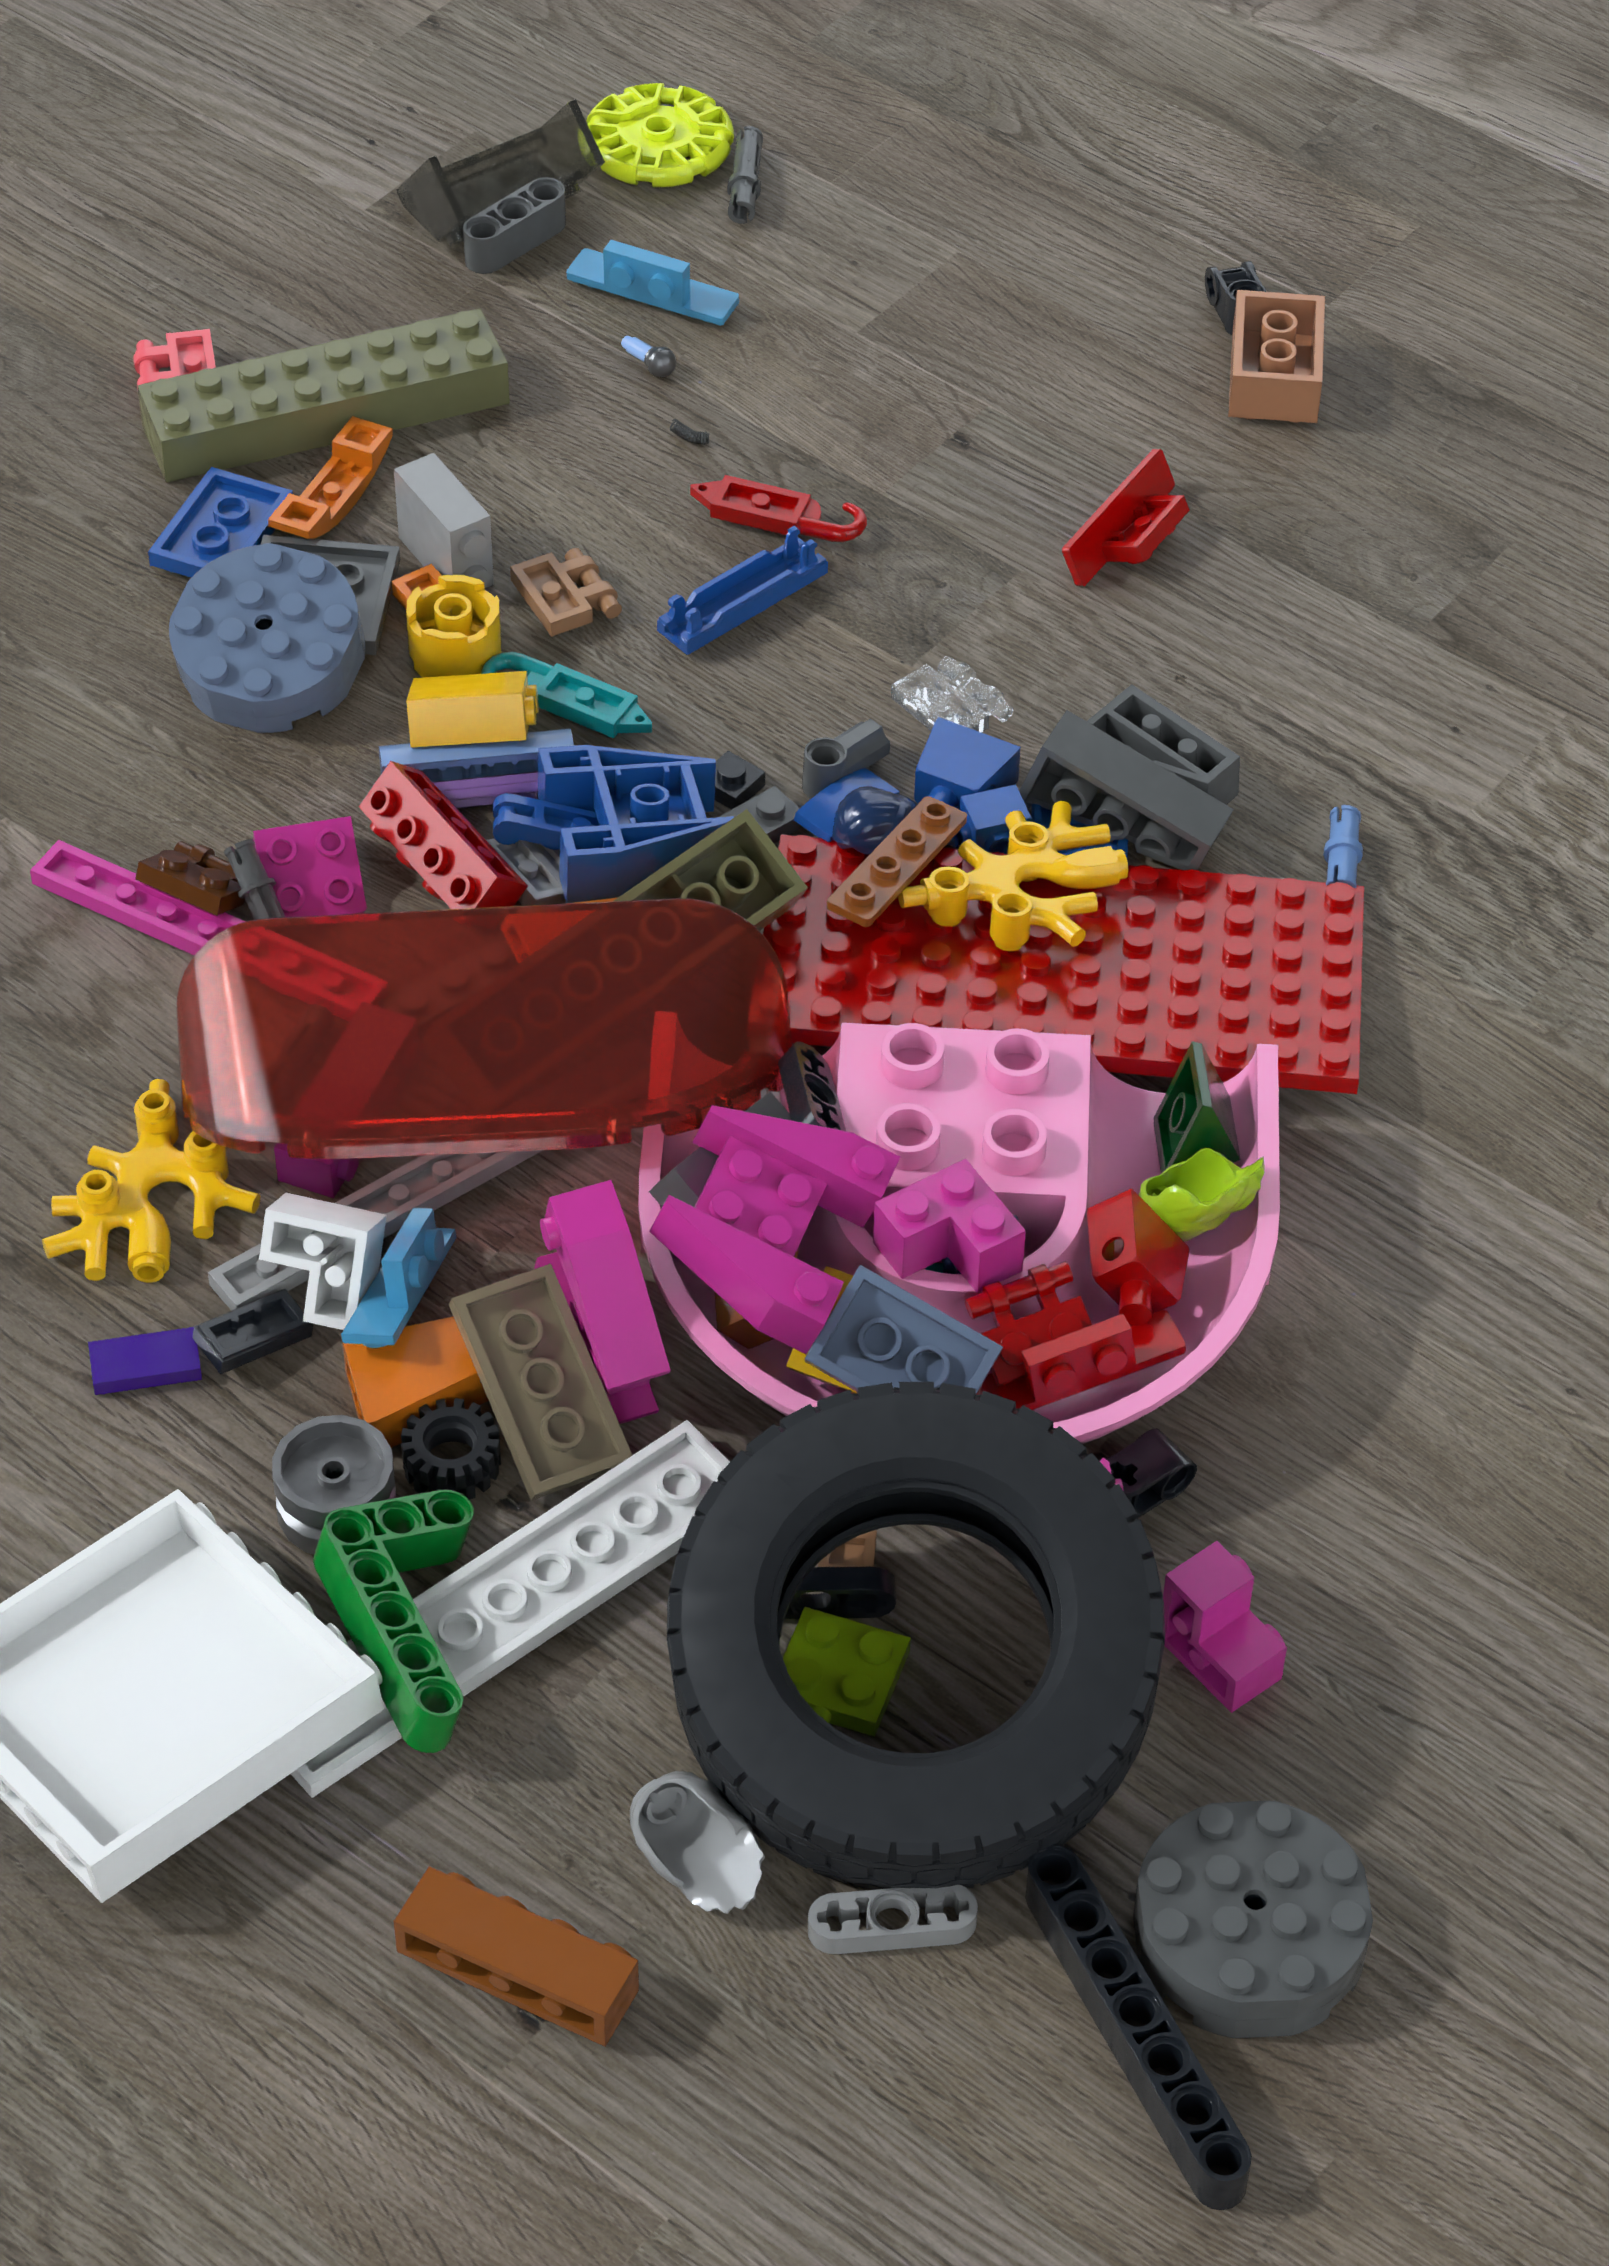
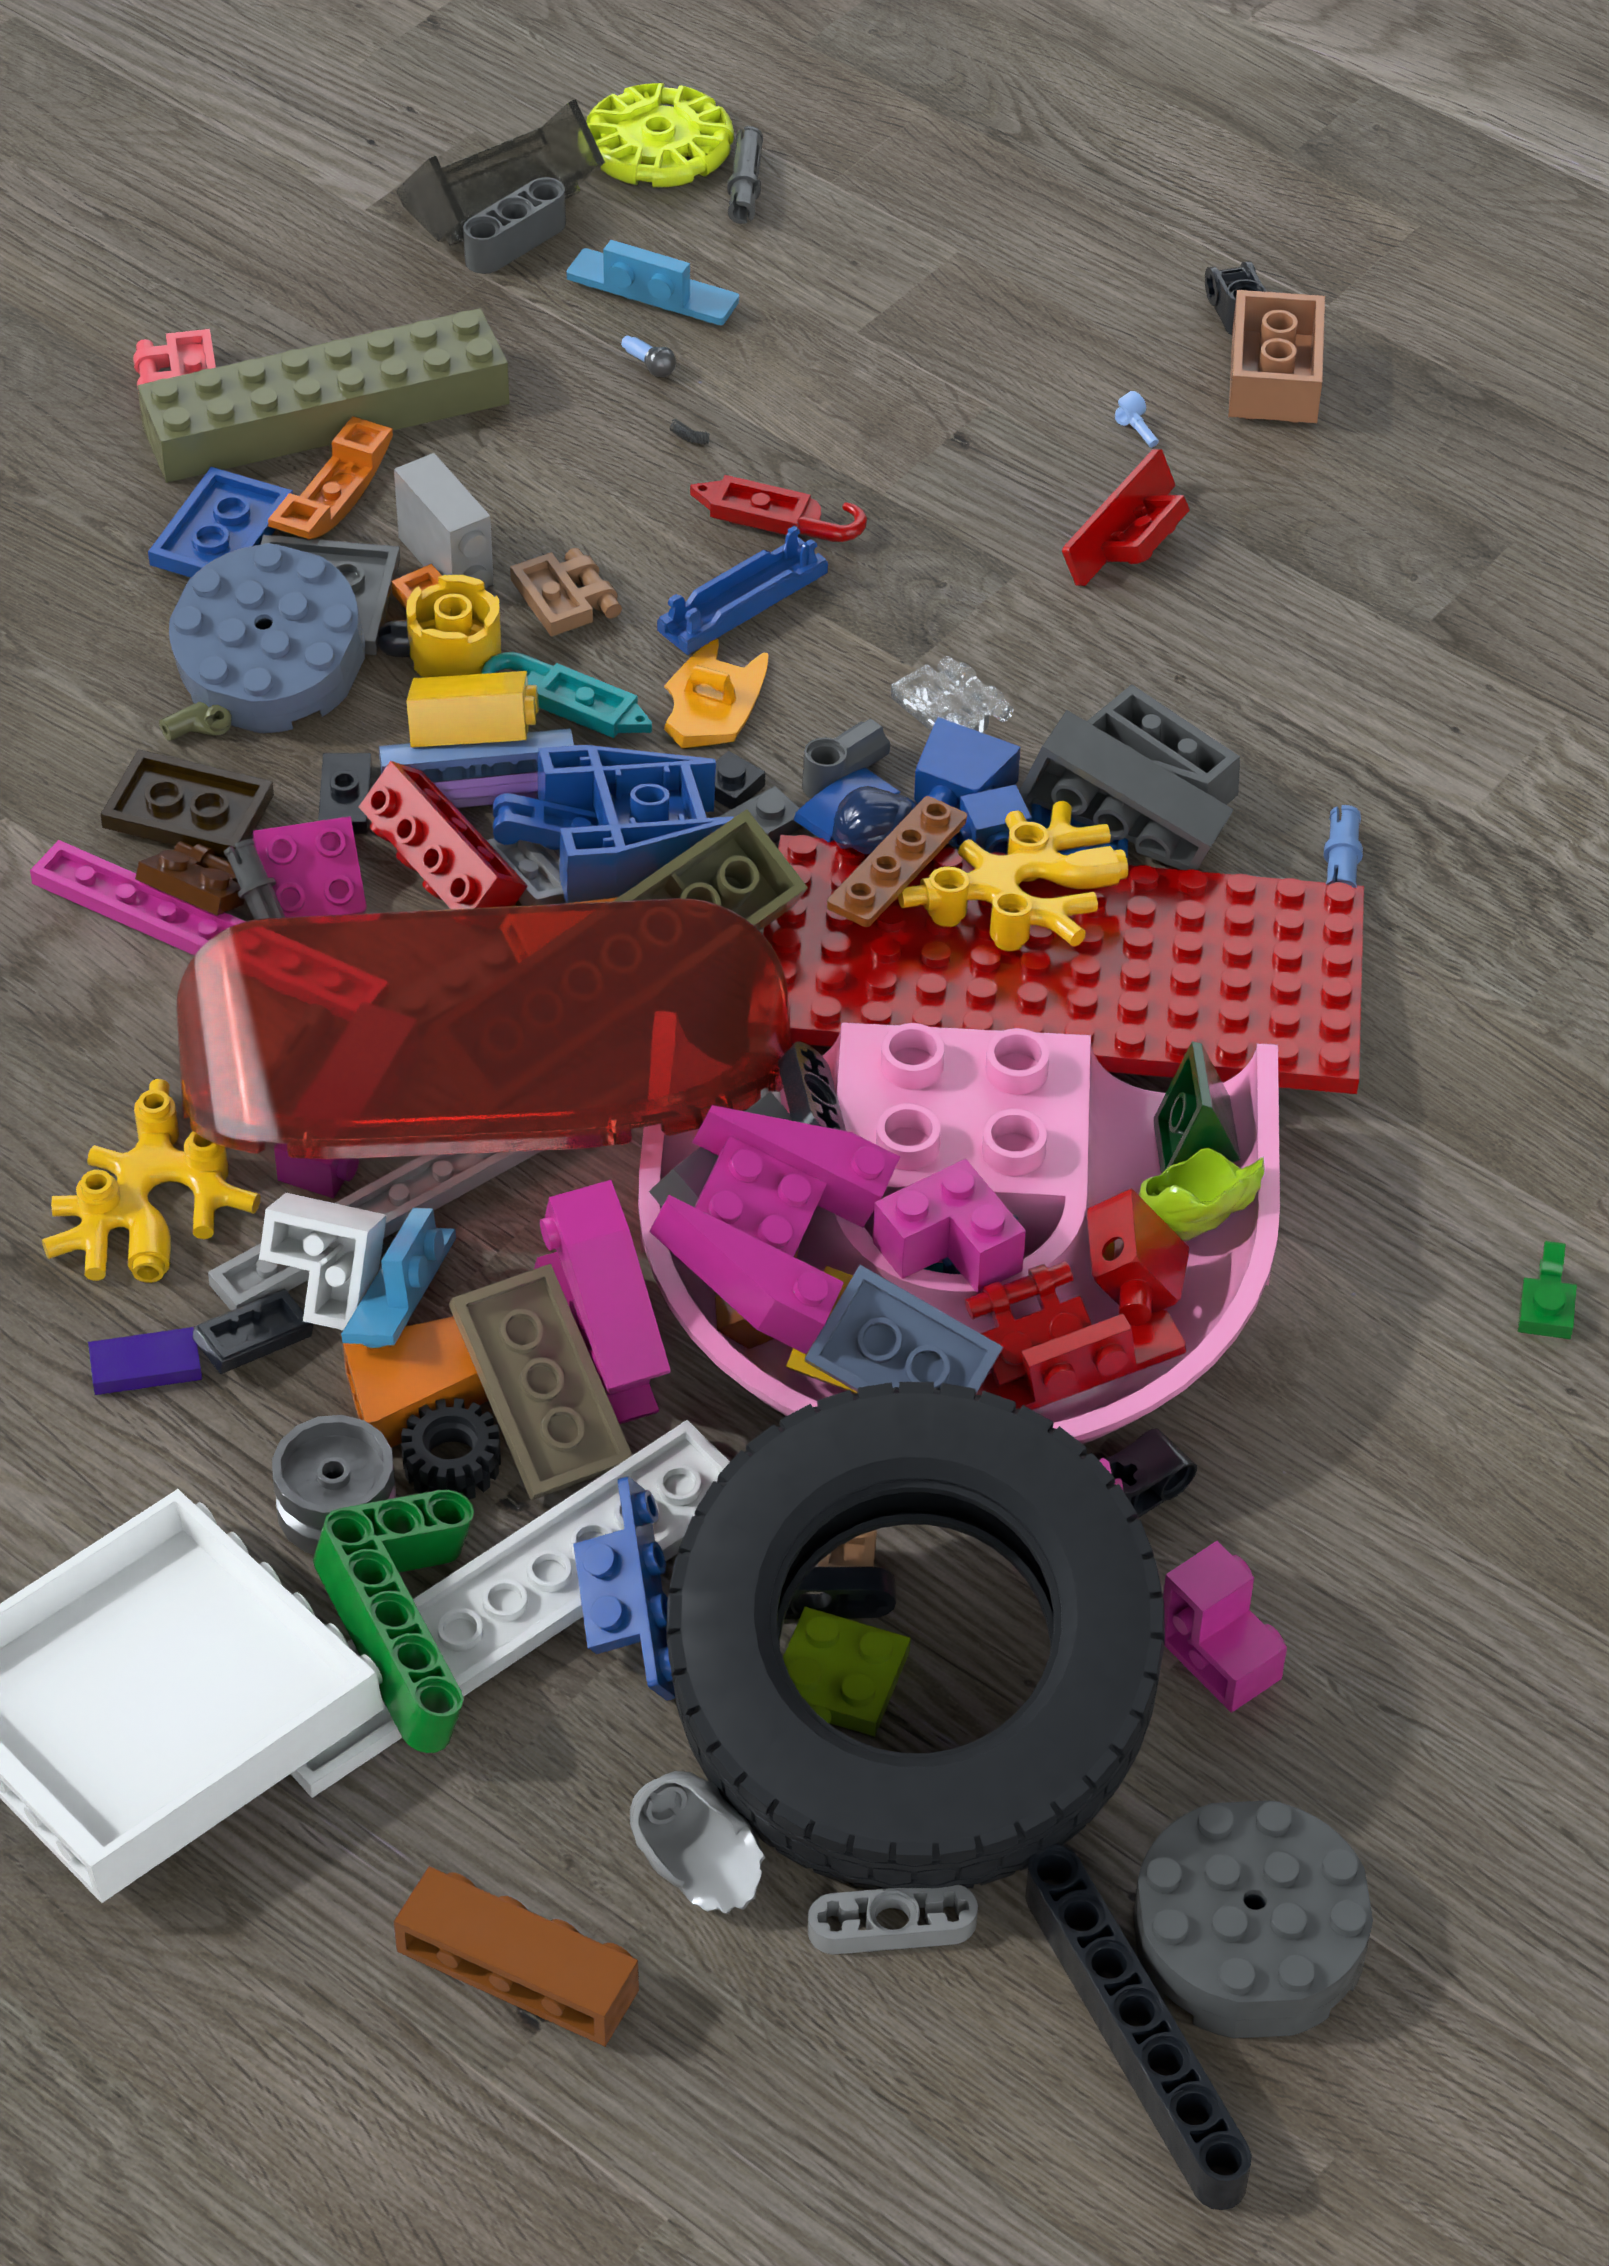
(186, 802): none -> dark brown plate
(196, 719): none -> olive arm
(344, 787): none -> black plate
(394, 638): none -> black hinge
(624, 1587): none -> bracket
(712, 698): none -> light orange shield
(1130, 411): none -> light blue hand
(1545, 1302): none -> green plate

